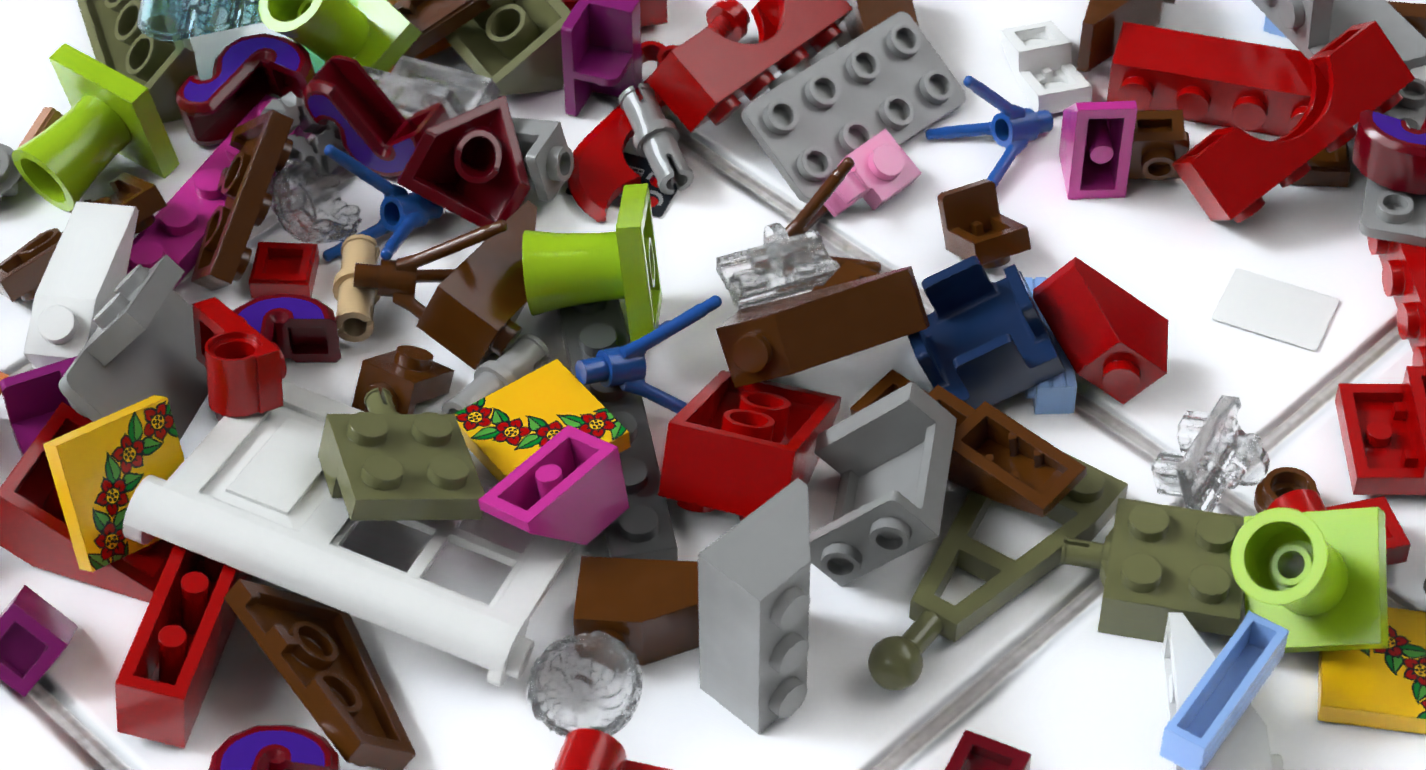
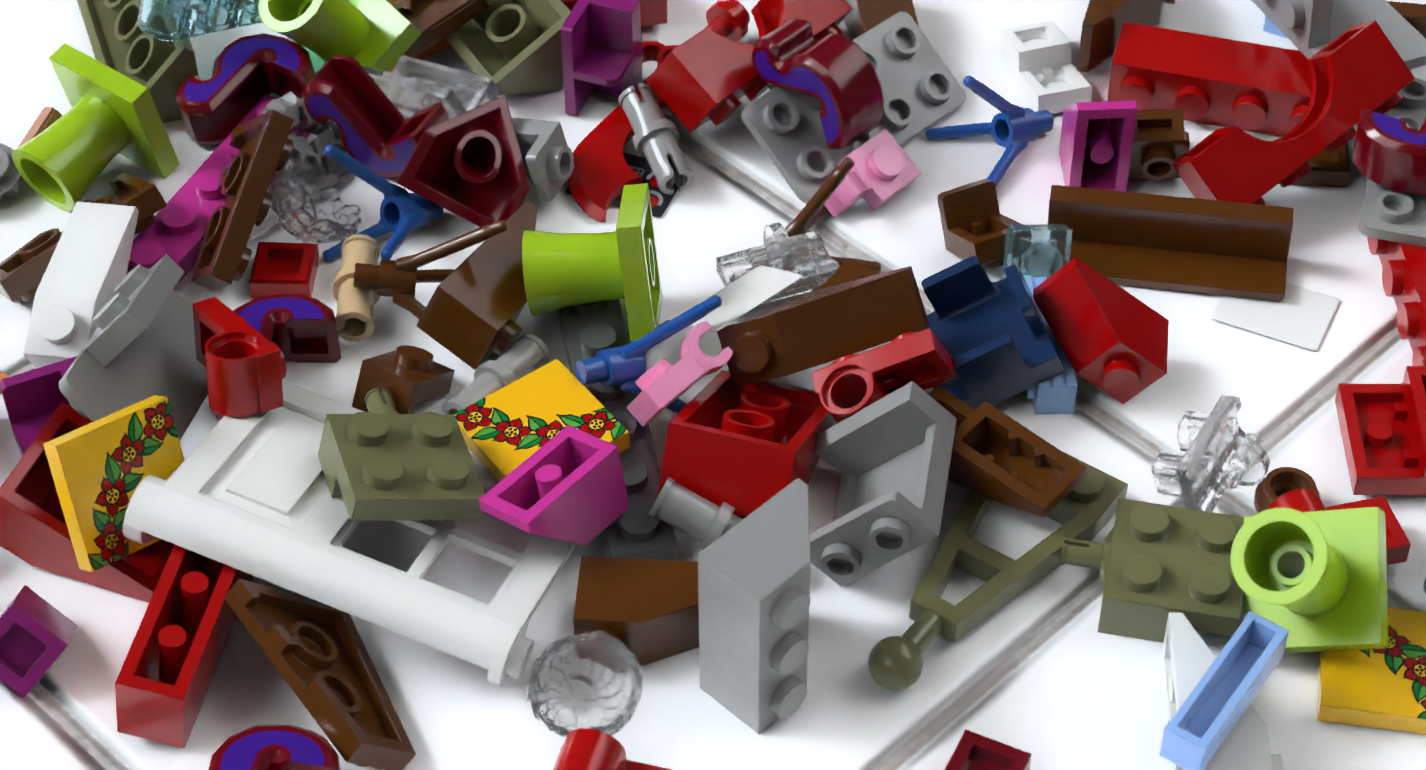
(666, 383): none -> bright pink plate
(693, 513): none -> light grey pin
(747, 294): none -> white sticker
(827, 69): none -> dark red animal
(882, 371): none -> red plate
(1037, 248): none -> clear light blue plate
(1177, 241): none -> reddish brown panel

